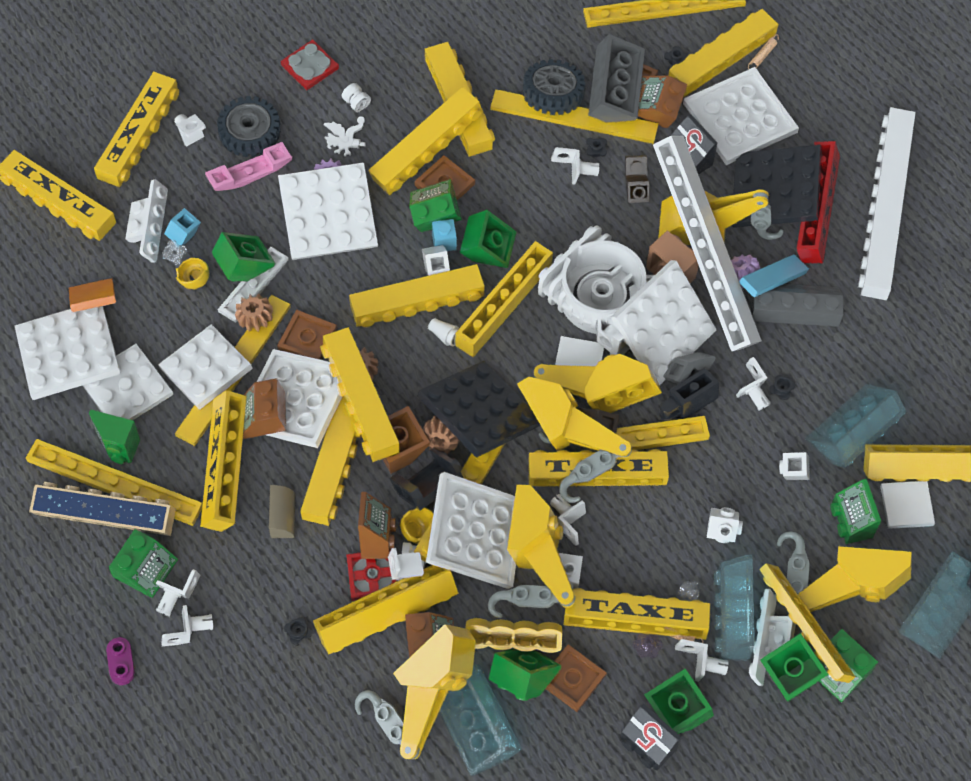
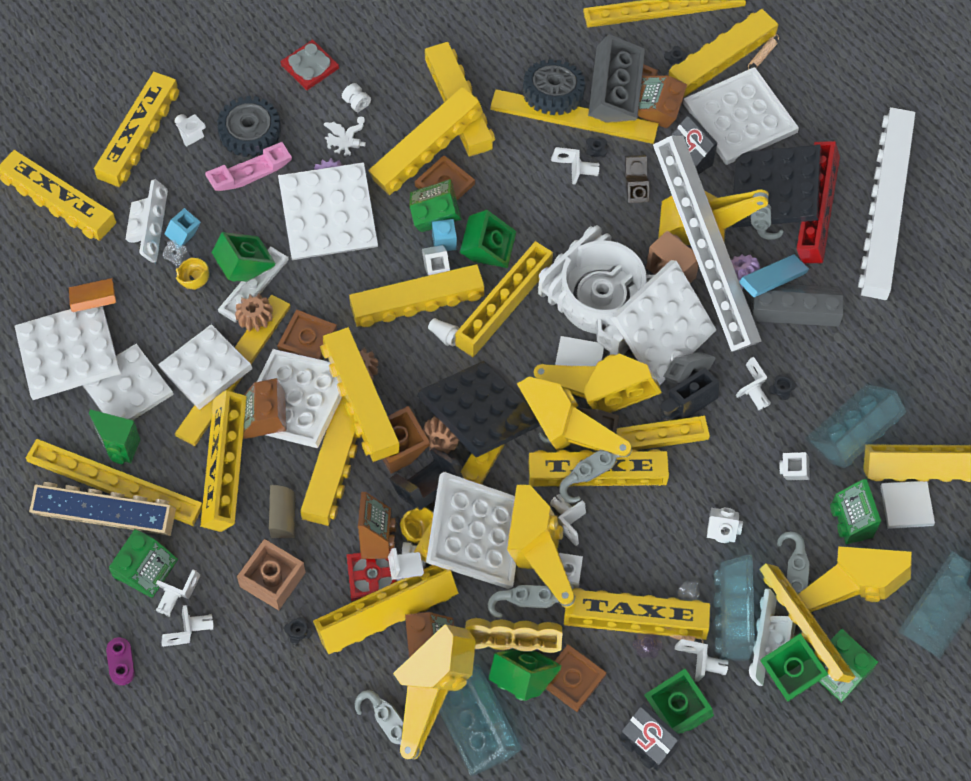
(271, 574): none -> nougat brick

